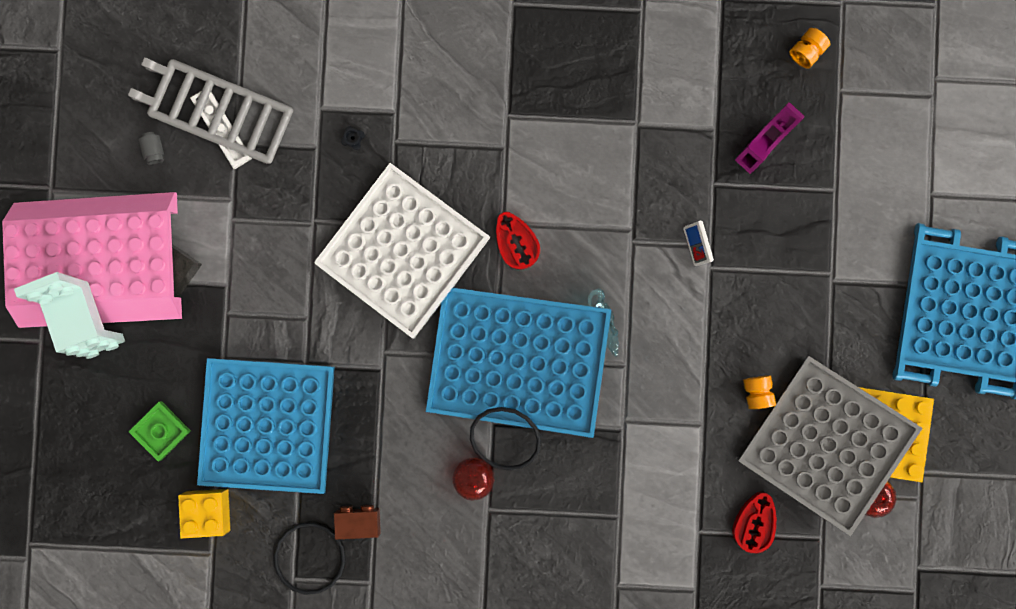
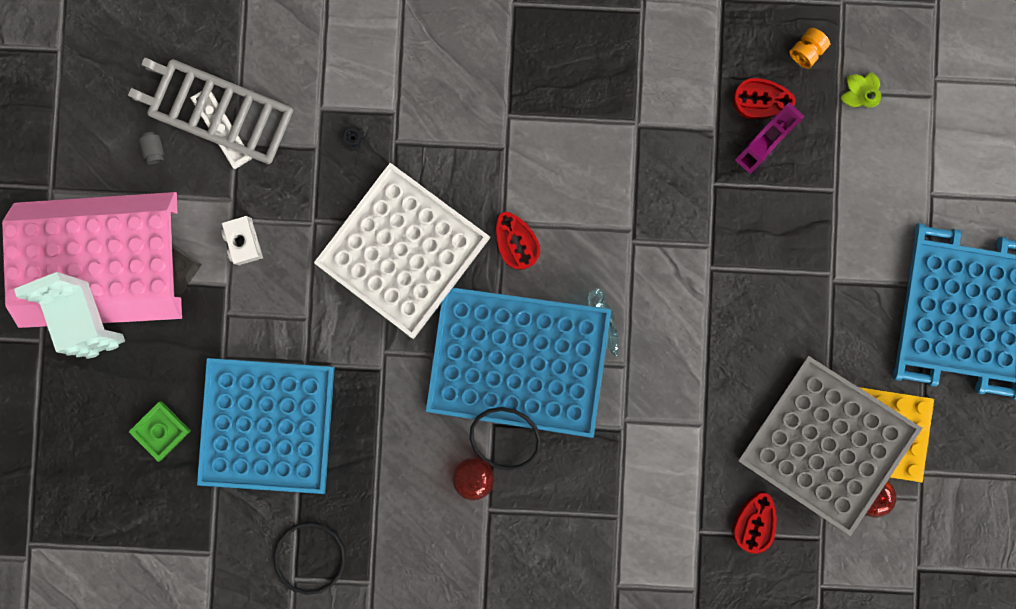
(204, 513): yellow brick -> none
(250, 249): none -> white brick
(357, 523): copper brick -> none
(698, 243): slope -> none
(759, 388): light orange wheel -> none
(761, 87): none -> red piece
(860, 88): none -> lime plate

